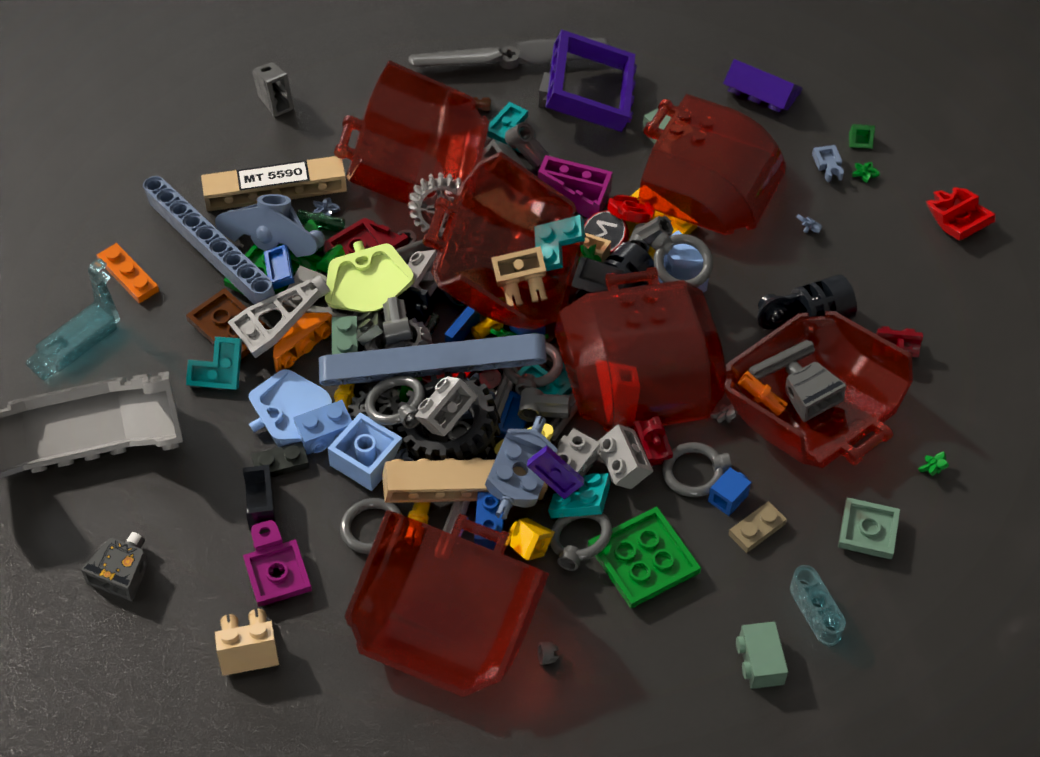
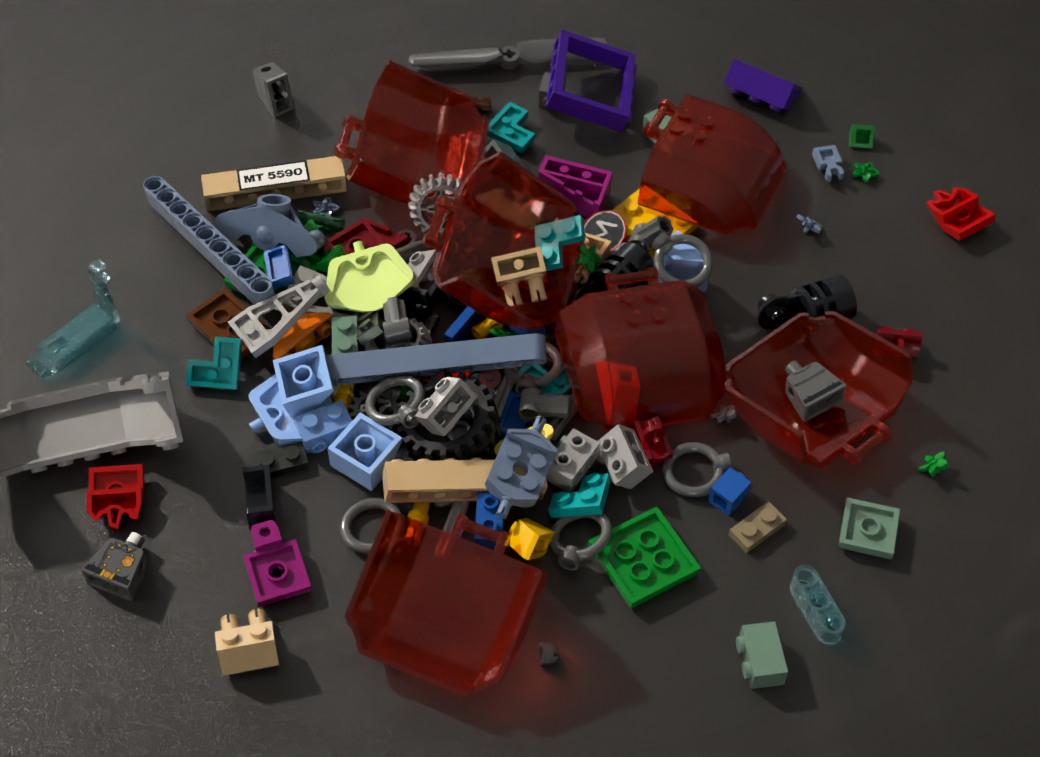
(115, 492): none -> red plate
(128, 273): orange plate -> none
(303, 380): none -> light blue slope
(523, 139): dark grey piece -> none
(555, 472): dark purple plate -> none
(591, 275): black panel -> none
(630, 209): red tile -> none
(762, 393): orange pin -> none
(782, 359): dark grey axle -> none

